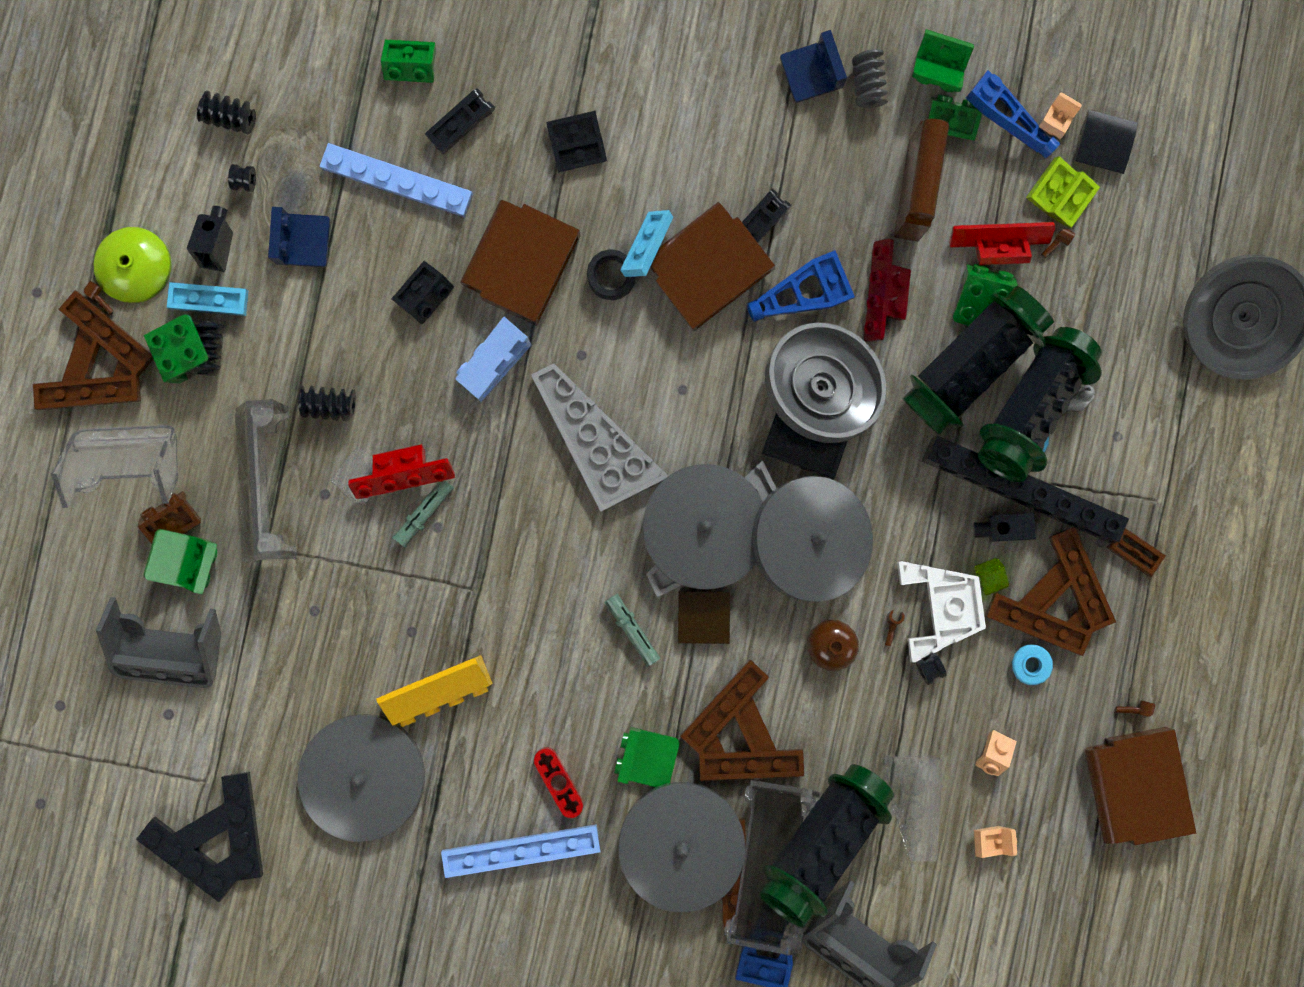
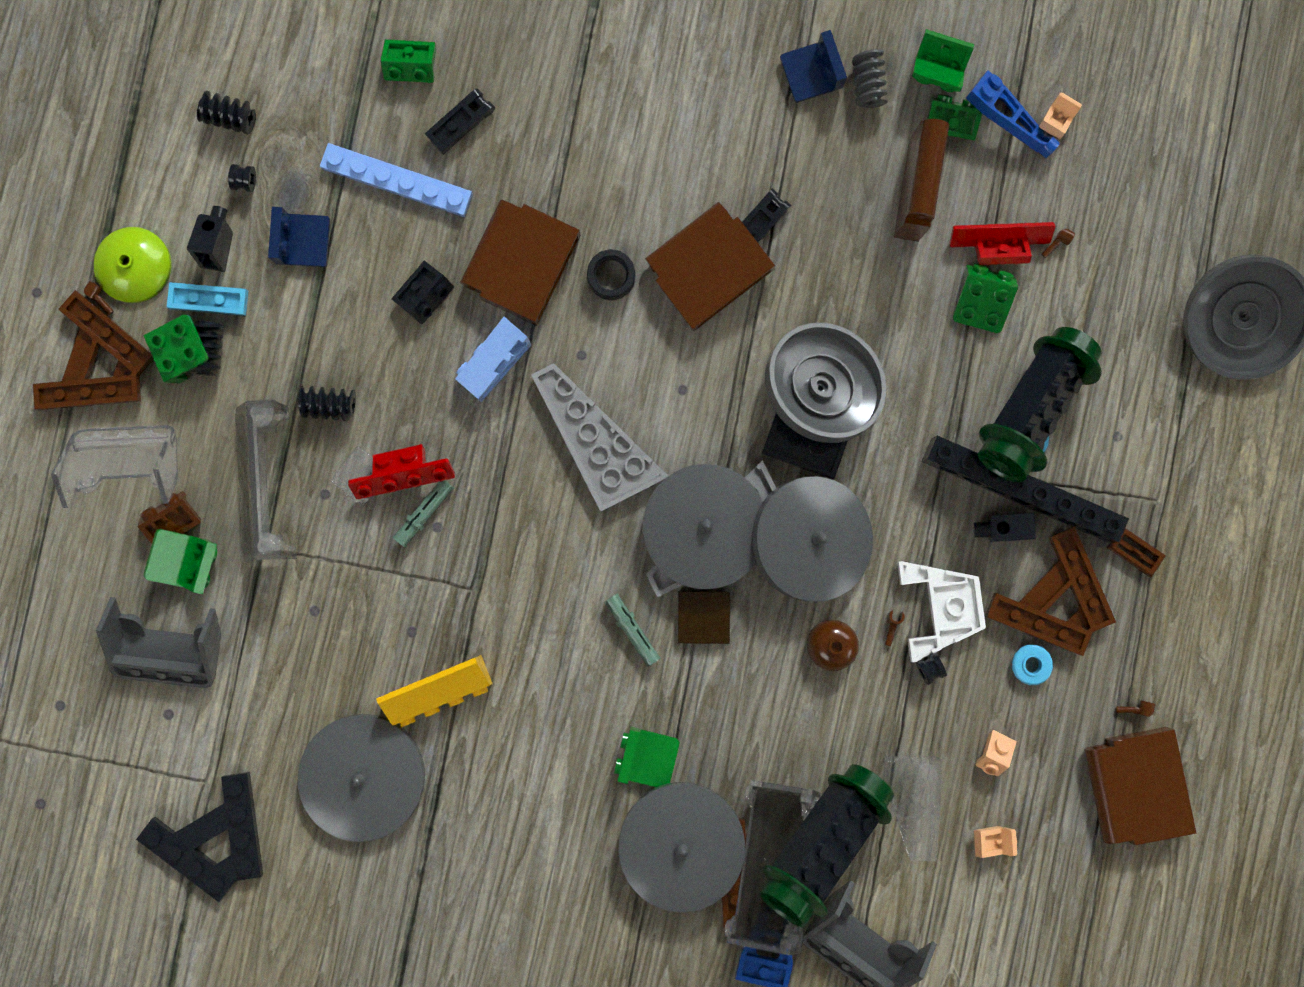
(520, 851): light blue plate -> none
(574, 795): red beam -> none
(576, 141): black slope -> none
(646, 243): medium azure plate -> none
(763, 758): reddish brown plate -> none
(831, 279): blue plate -> none
(887, 291): dark red bracket -> none
(977, 358): black brick -> none
(992, 576): clear neon green slope -> none
(1063, 192): lime slope -> none
(1082, 398): light grey arm -> none
(1106, 141): black slope -> none

